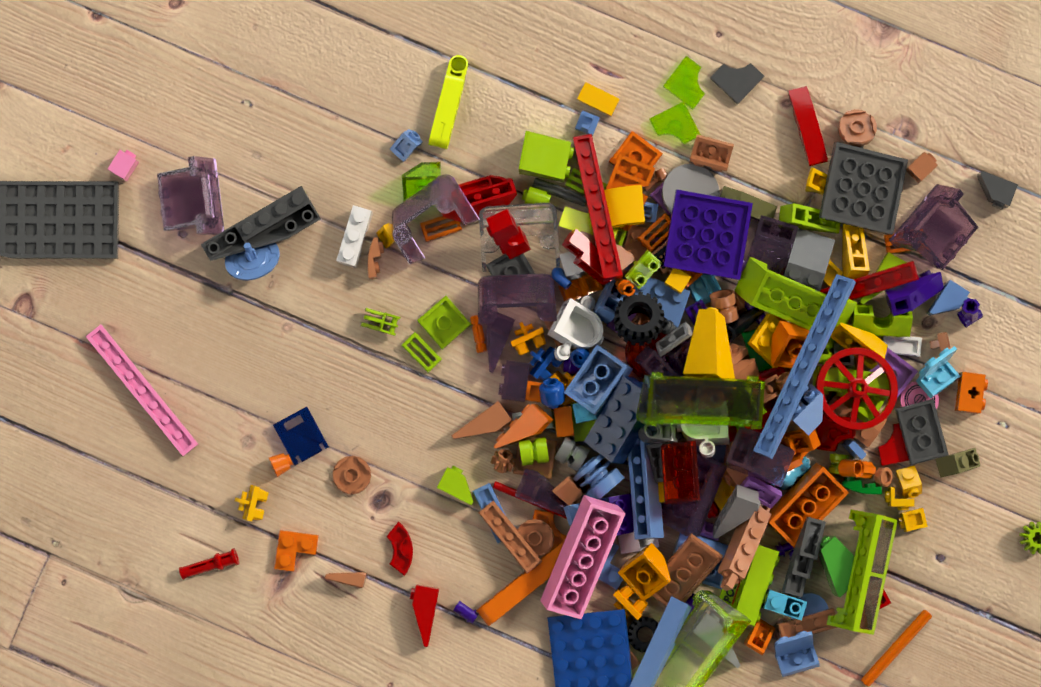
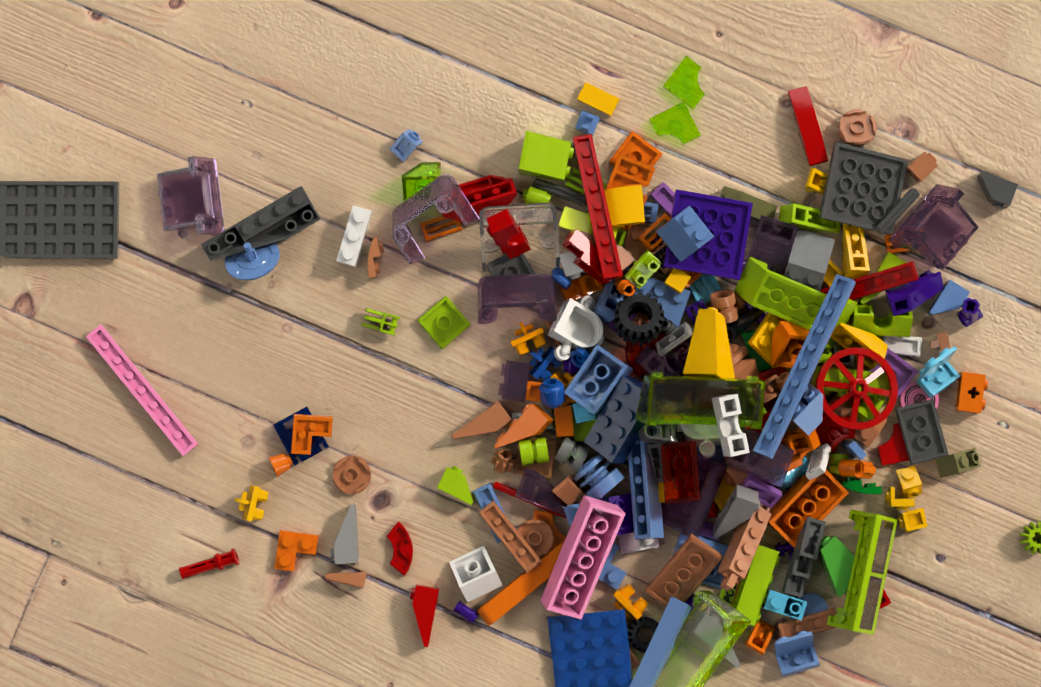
(123, 164): bright pink brick -> none
(307, 426): none -> orange plate
(346, 544): none -> light grey slope
(385, 235): yellow tile -> none
(410, 340): lime tile -> none
(449, 102): neon yellow piece -> none
(475, 573): none -> white slope
(478, 335): orange axle -> none
(497, 337): clear purple slope -> none
(646, 572): light orange slope -> none
(660, 174): nougat hand -> none
(684, 233): none -> medium blue slope
(690, 179): light grey tile -> none
(711, 153): nougat bracket -> none
(732, 438): none -> white arch
(737, 82): dark grey tile -> none
(818, 461): none -> white tile
(883, 476): nougat tile -> none
(896, 648): orange axle -> none
(897, 211): none -> dark grey axle

